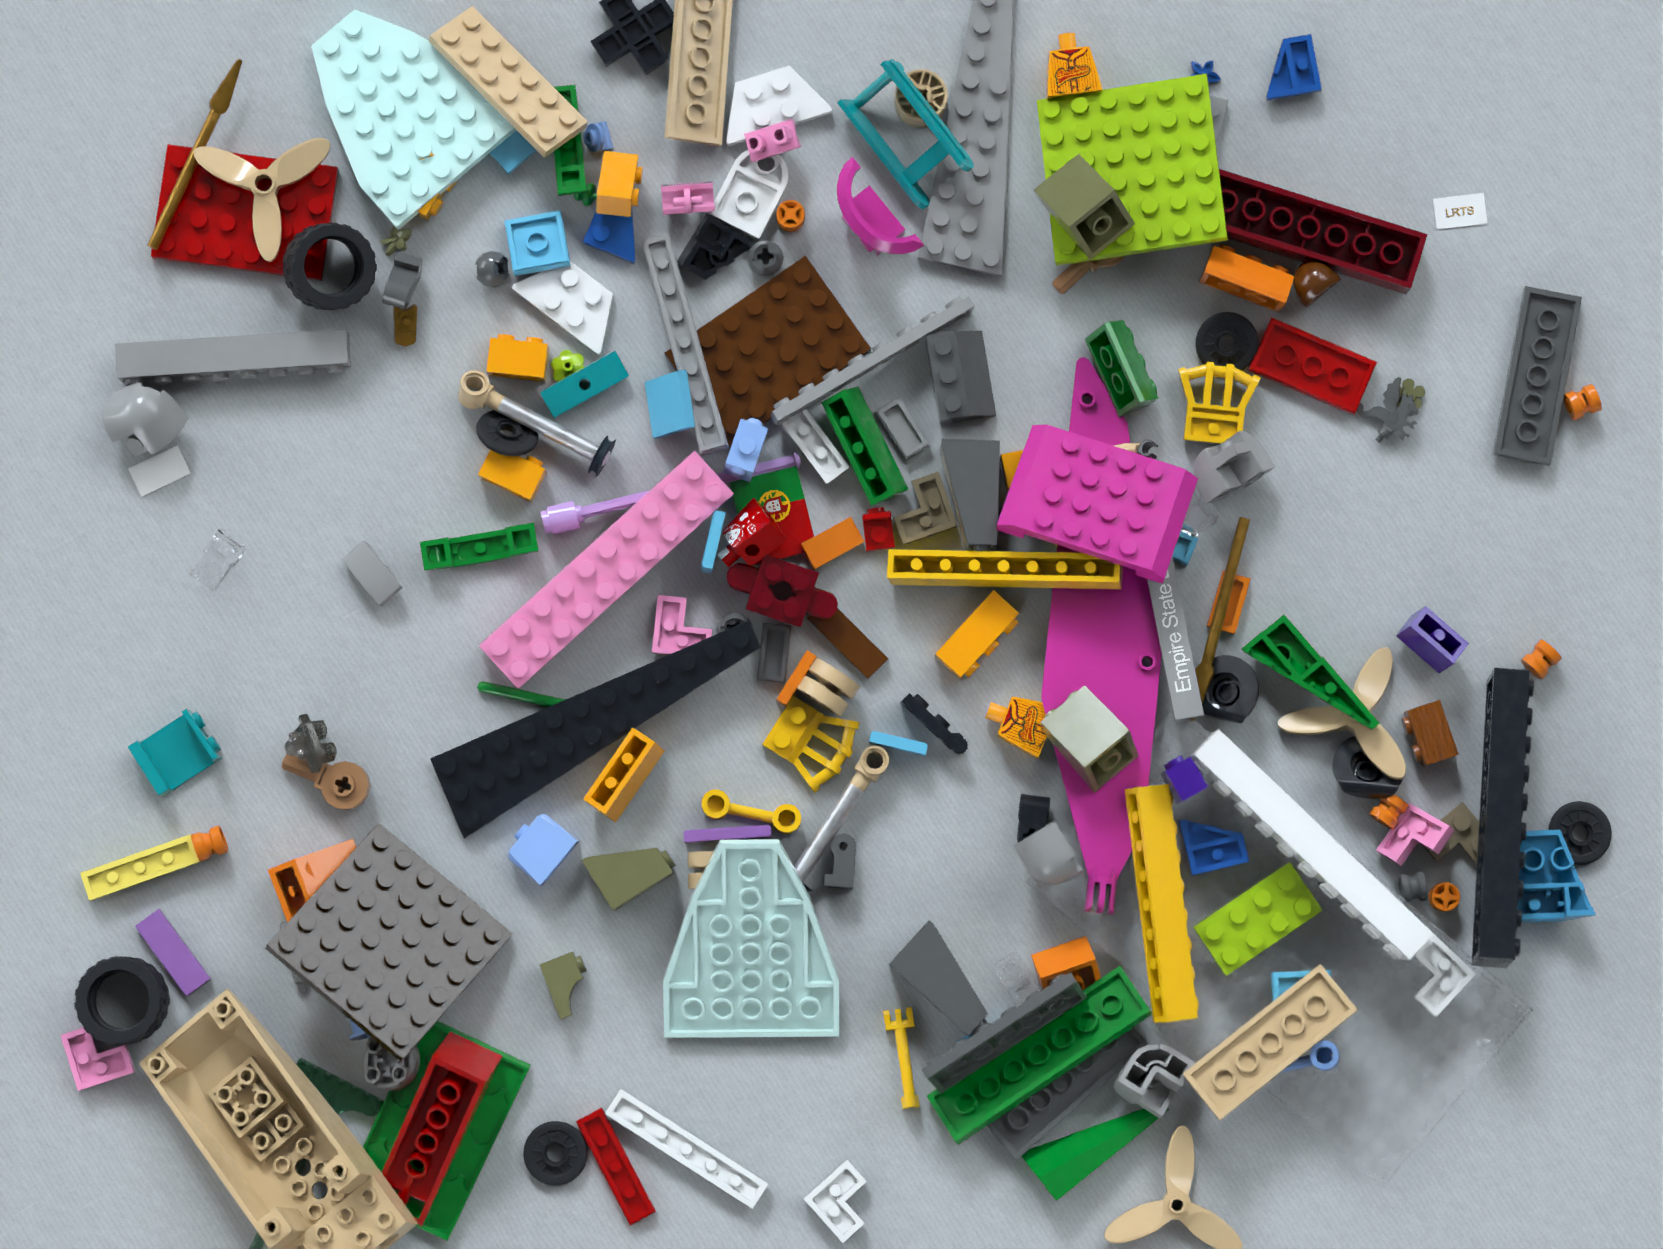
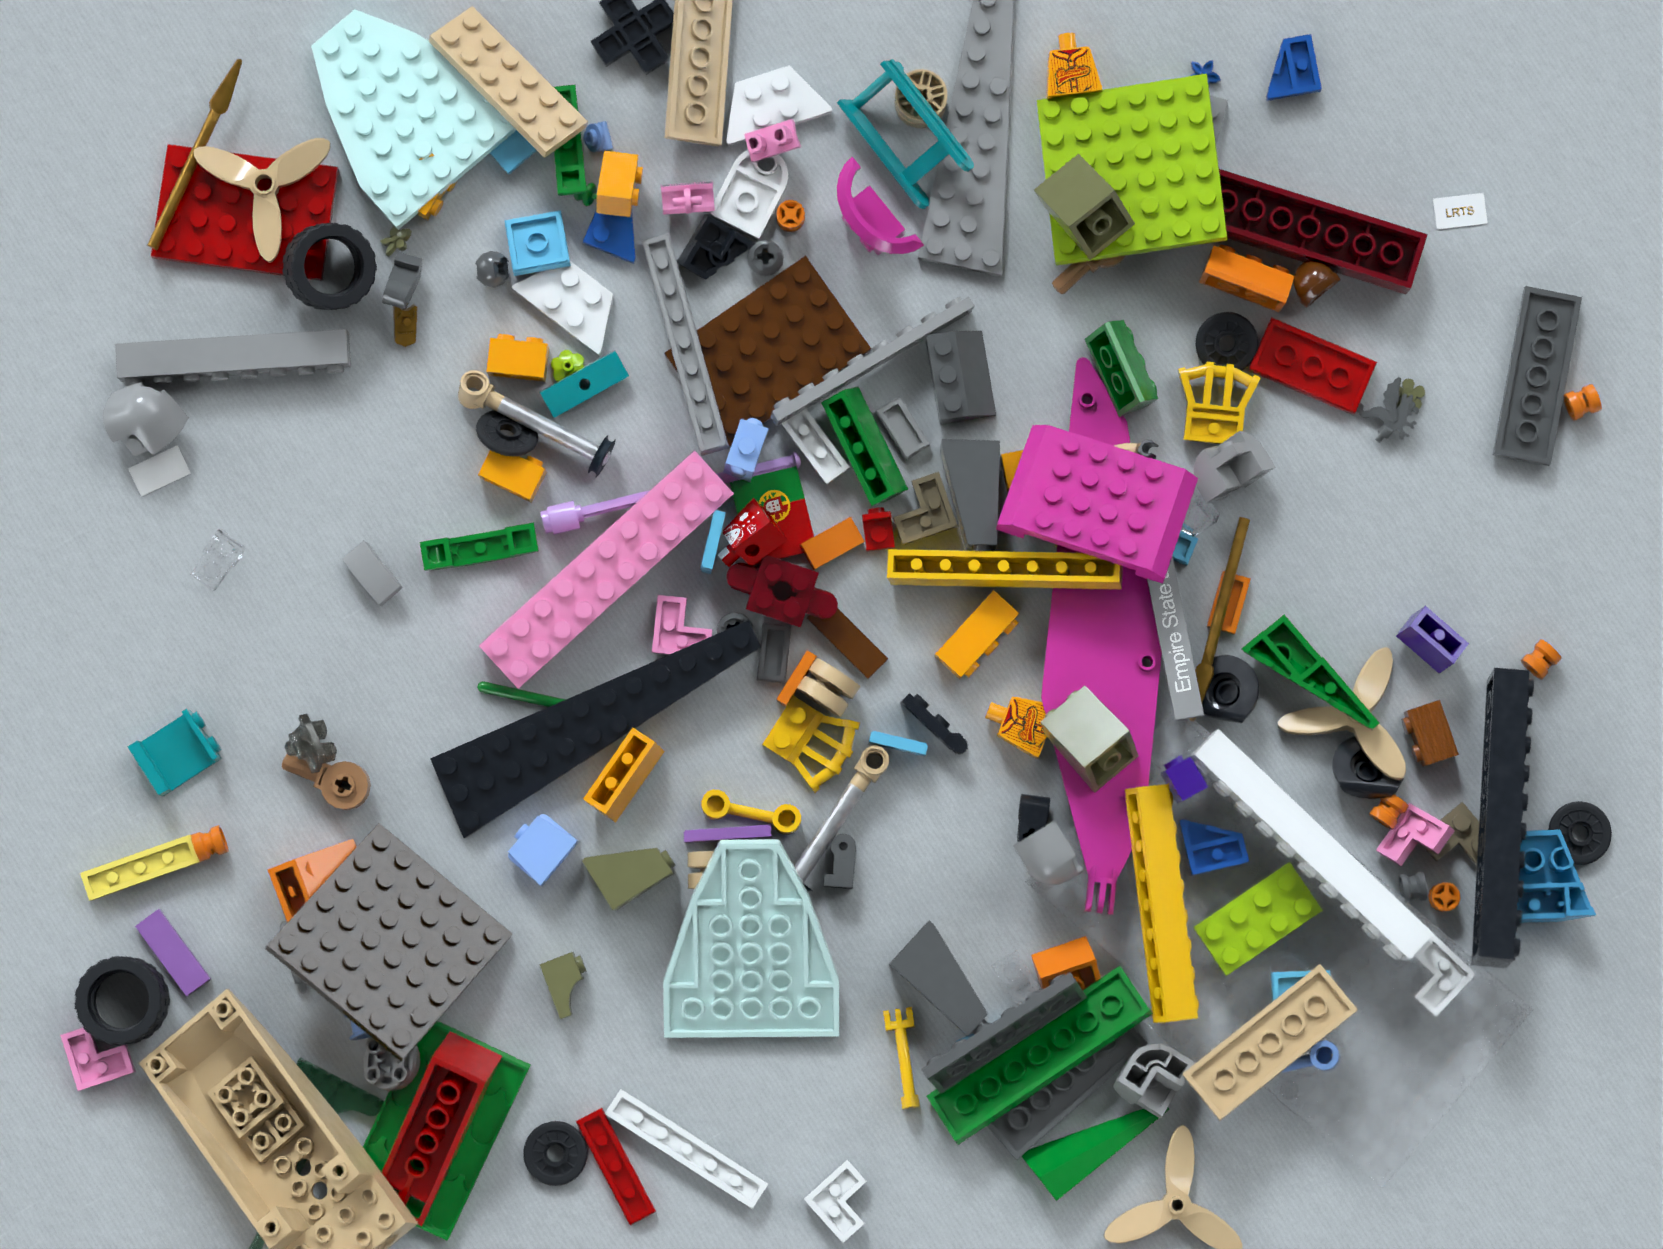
(669, 404): medium azure tile -> none

